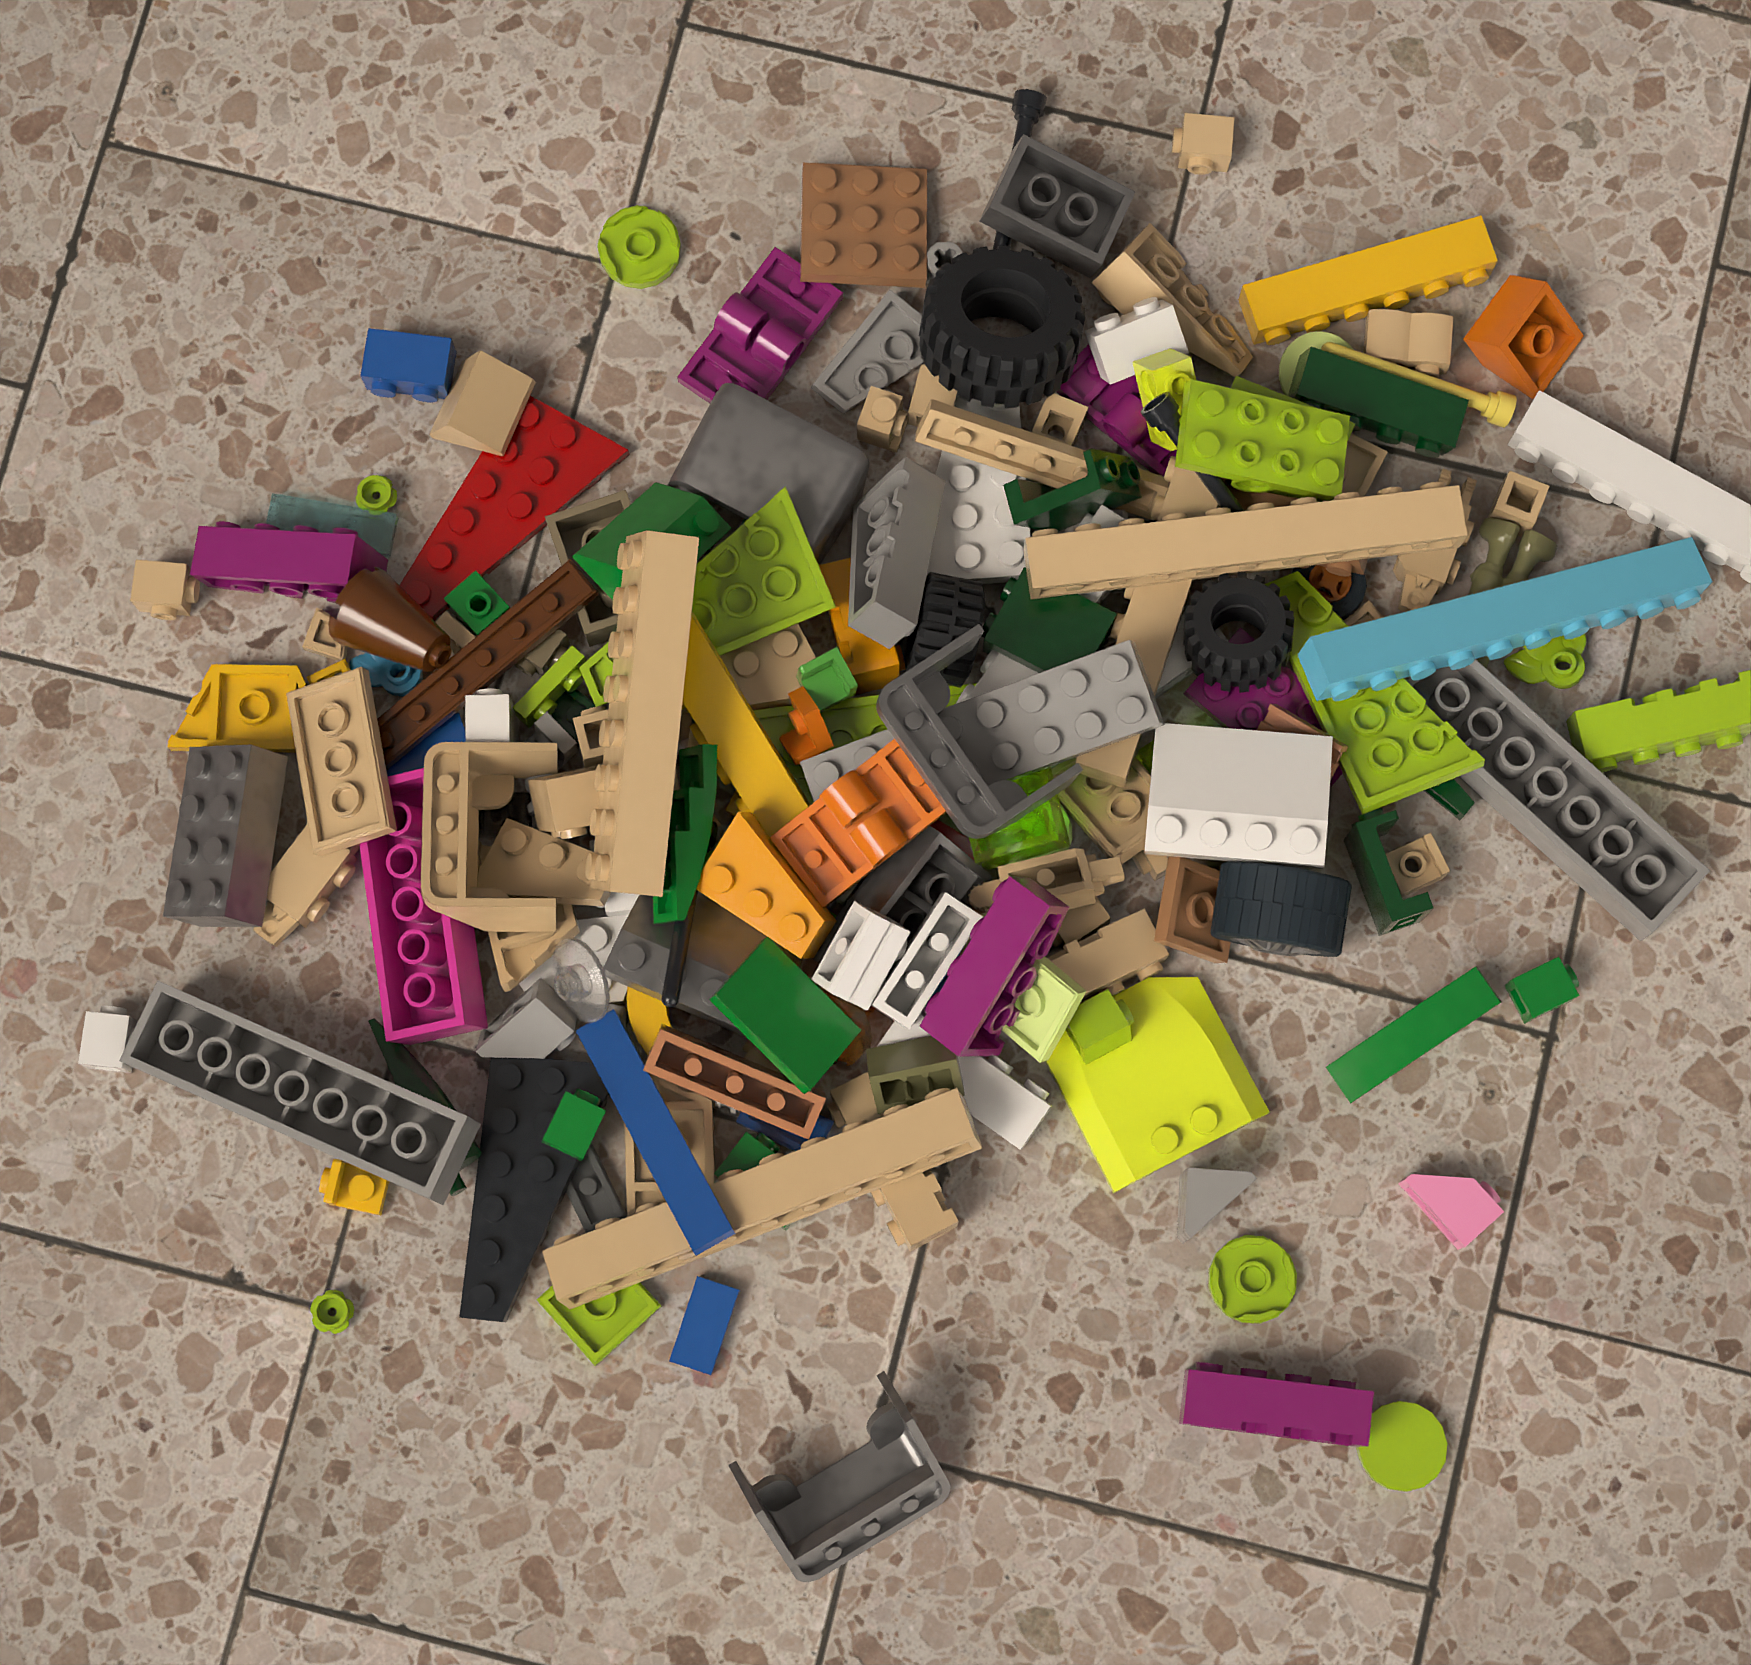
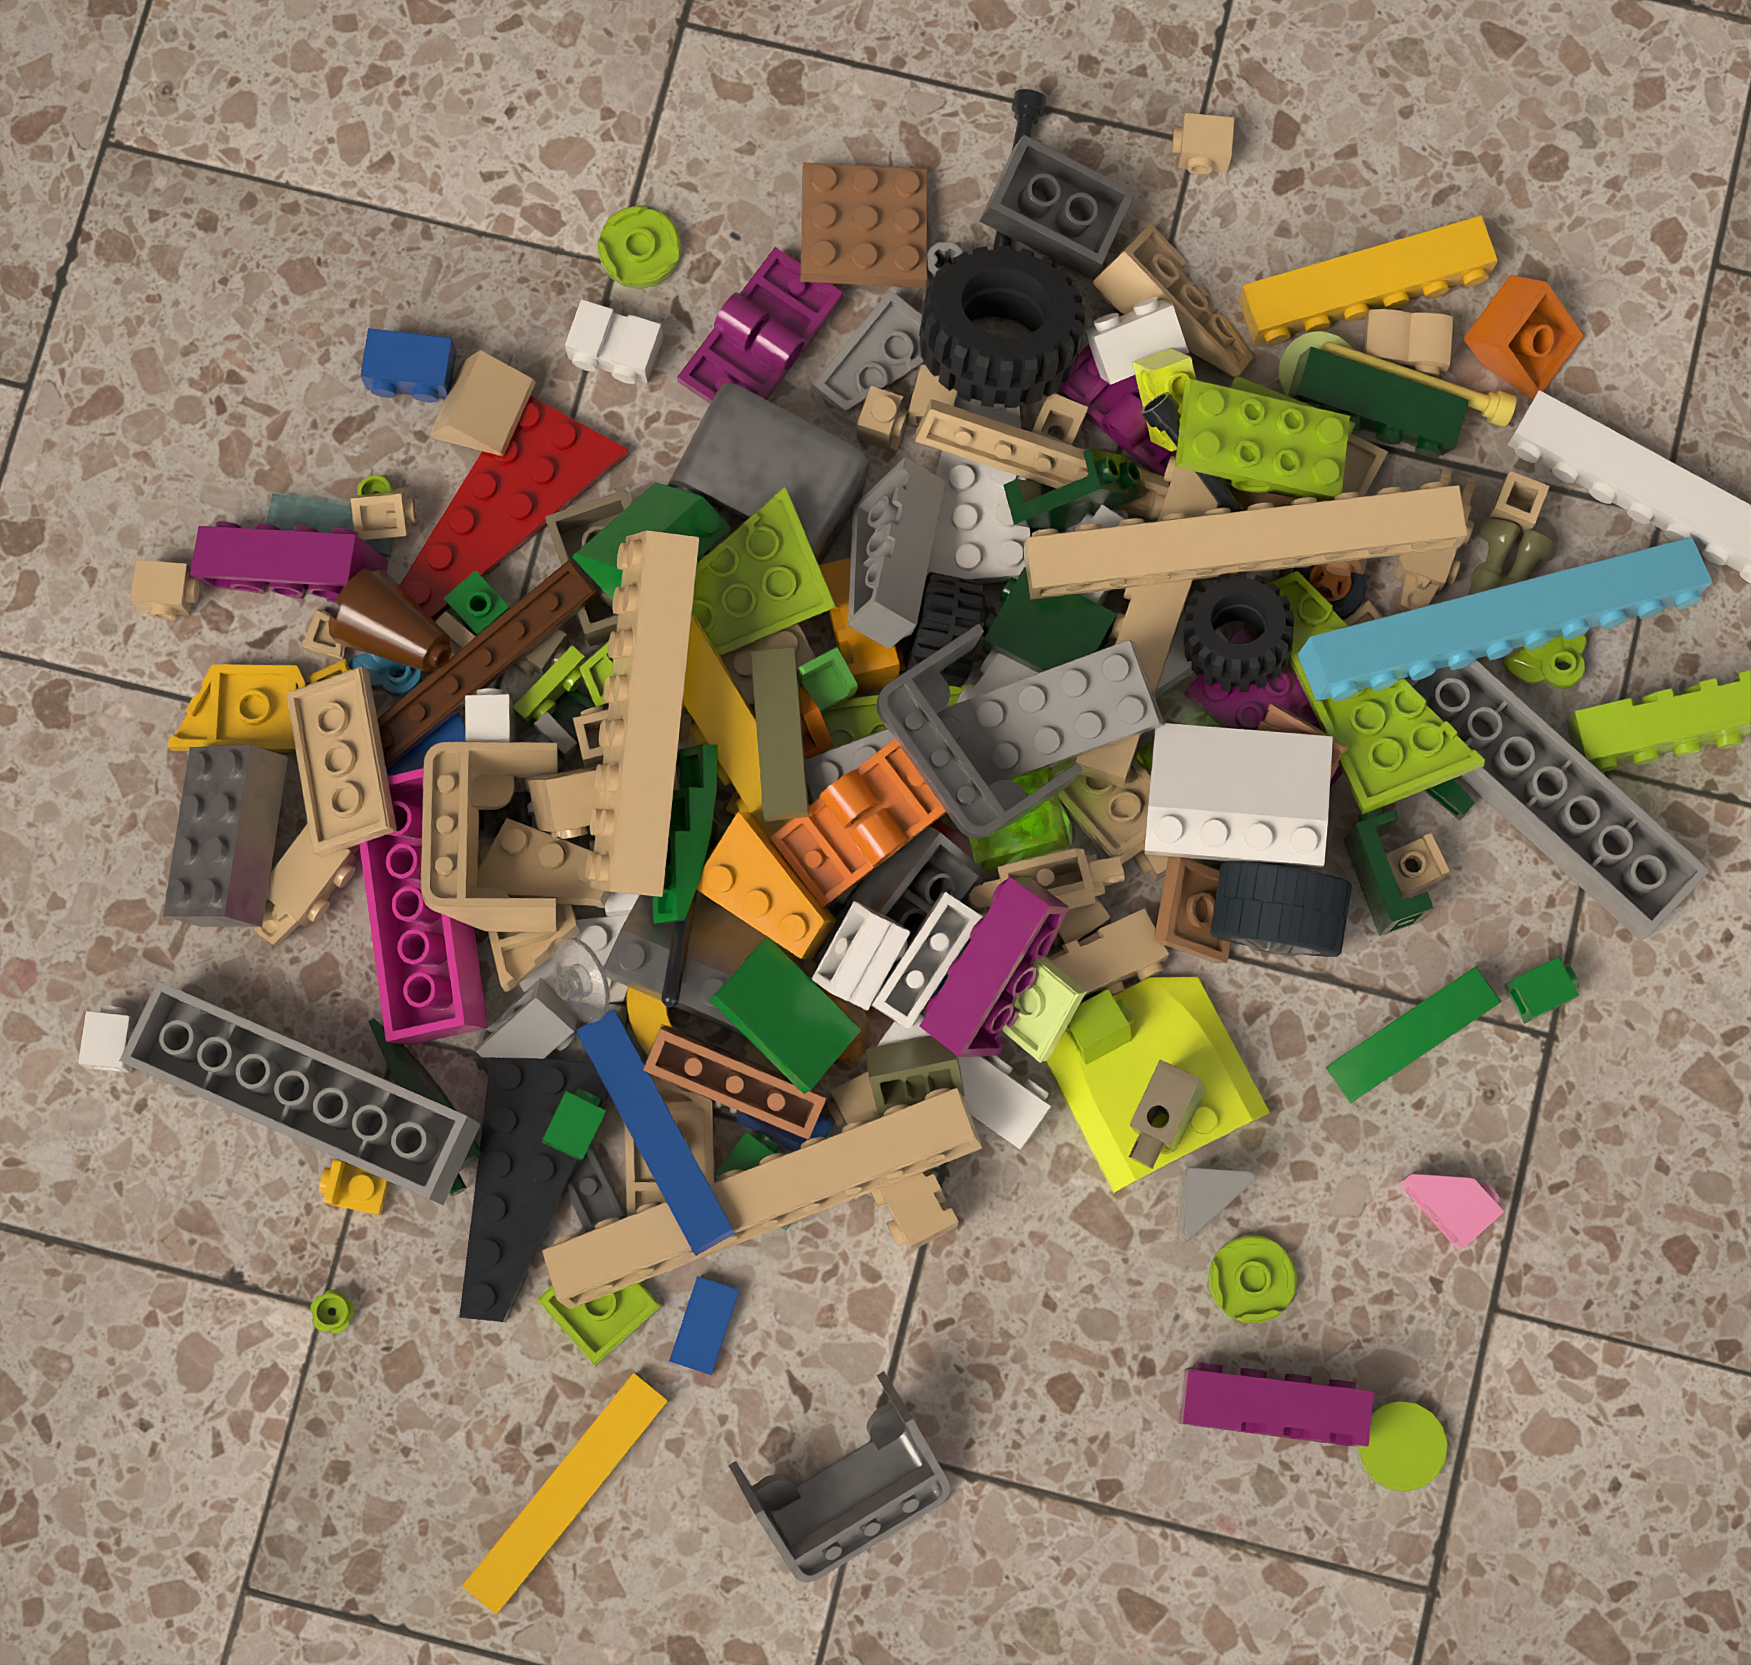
(383, 514): none -> tan bracket
(565, 1494): none -> yellow tile
(613, 343): none -> white brick
(779, 734): none -> olive tile
(1169, 1093): none -> dark tan torso

